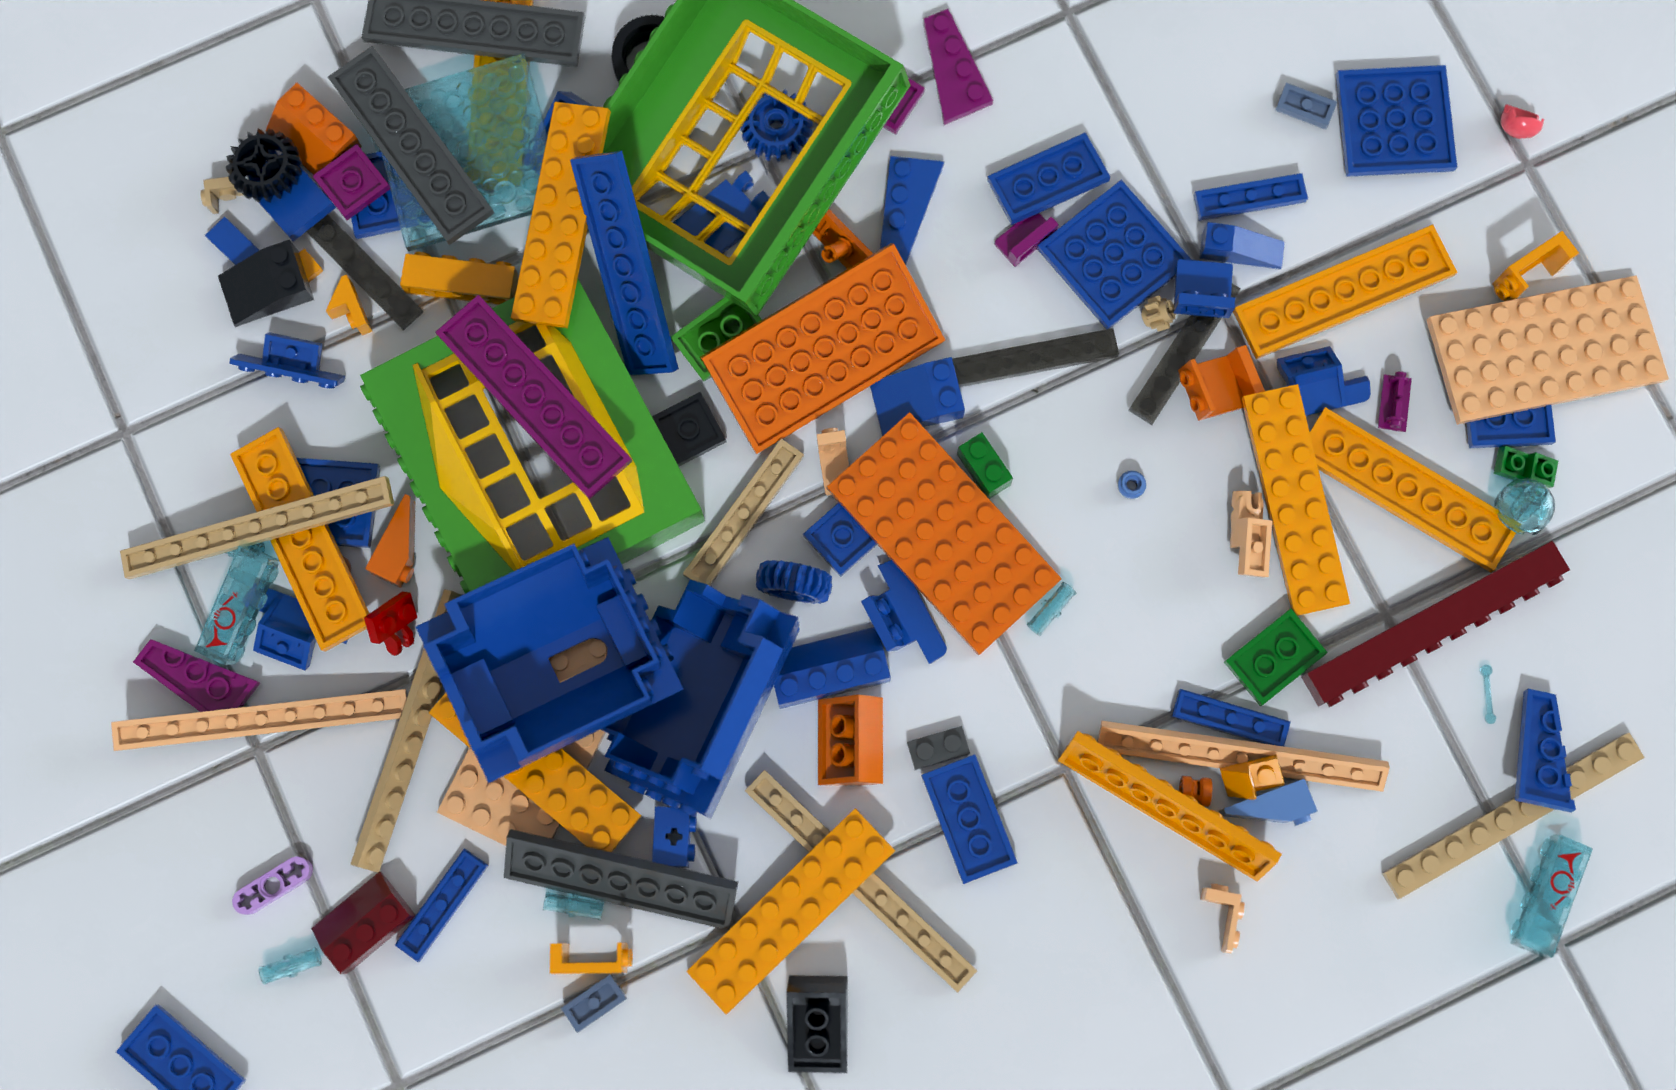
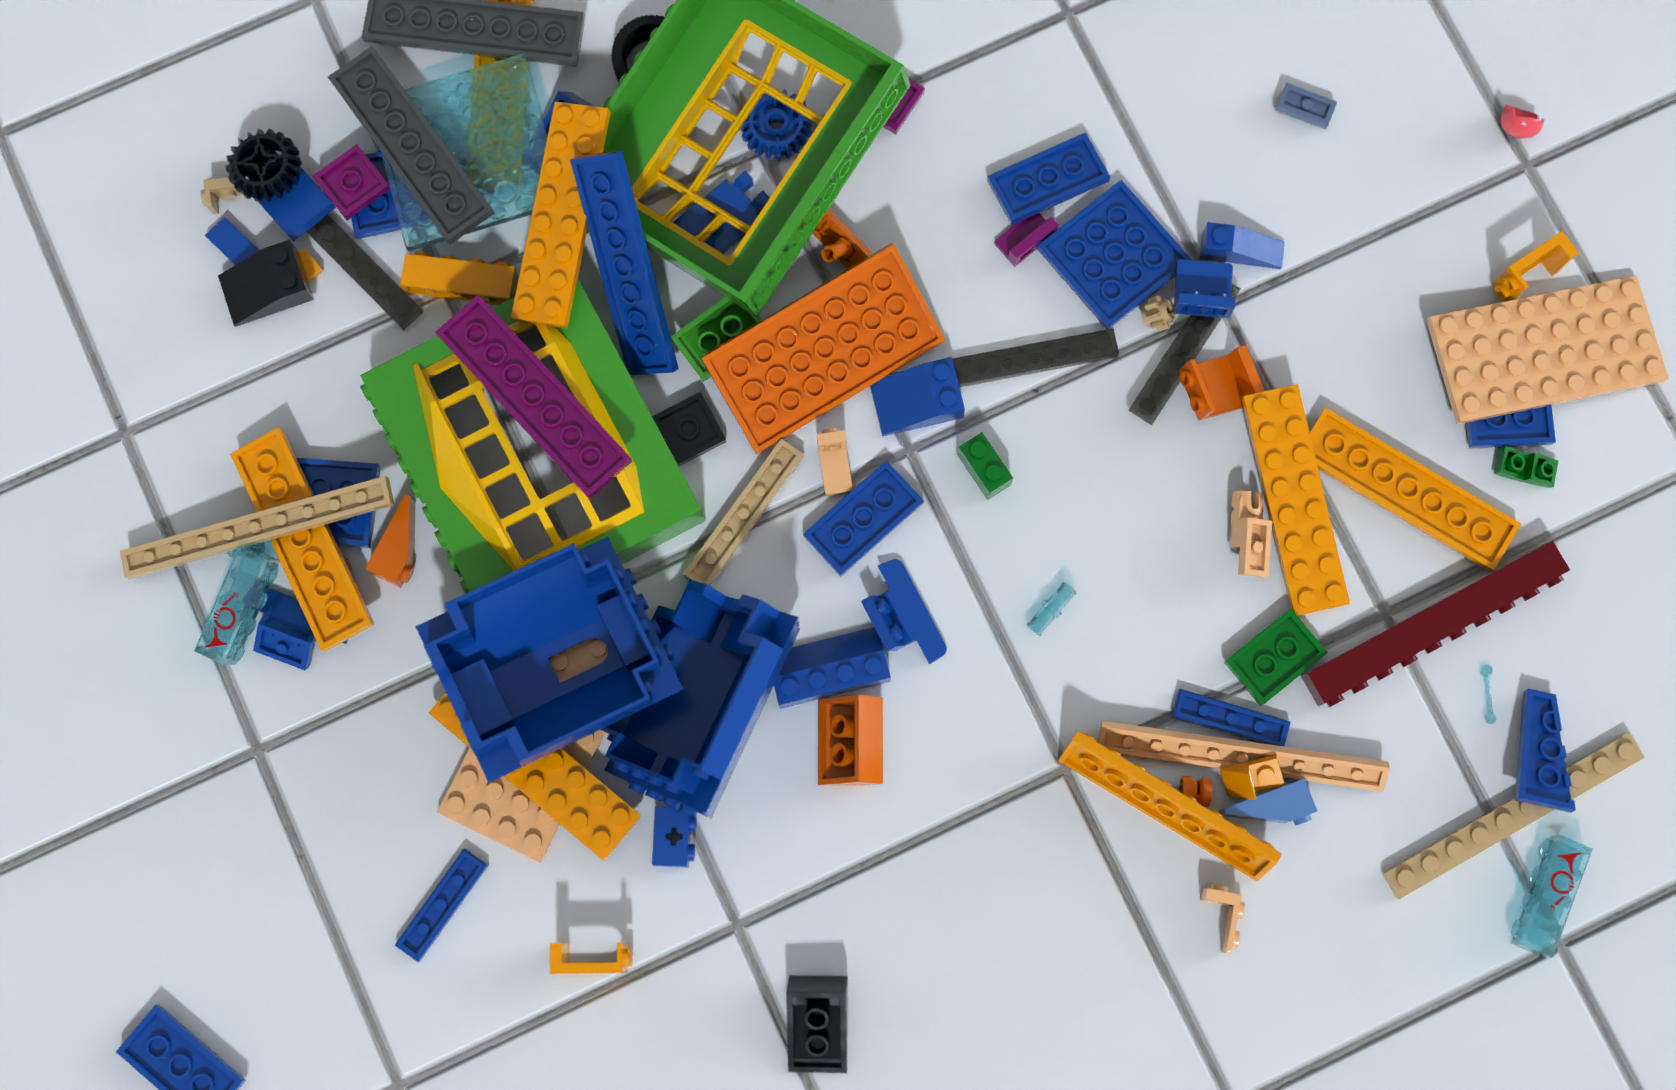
(194, 679): magenta wing -> none
(257, 903): lavender beam -> none
(258, 720): light nougat plate -> none
(271, 971): clear light blue pin -> none
(289, 358): blue bracket -> none
(311, 128): orange slope -> none
(346, 301): light orange slope -> none
(362, 923): dark red slope -> none
(391, 619): red hinge -> none
(400, 761): tan plate -> none
(573, 906): clear light blue pin -> none
(594, 1003): sand blue plate -> none
(620, 879): dark grey plate -> none
(790, 911): light orange plate -> none
(794, 581): blue gear -> none
(872, 892): tan plate -> none
(907, 198): blue wing -> none
(938, 748): dark grey plate -> none
(943, 533): orange plate -> none
(954, 70): magenta wing -> none
(969, 819): blue plate -> none
(1135, 477): medium blue plate -> none
(1250, 196): blue plate -> none
(1322, 380): blue plate -> none
(1344, 291): light orange plate -> none
(1394, 402): magenta hinge -> none
(1396, 120): blue plate -> none
(1525, 506): clear light blue cylinder -> none

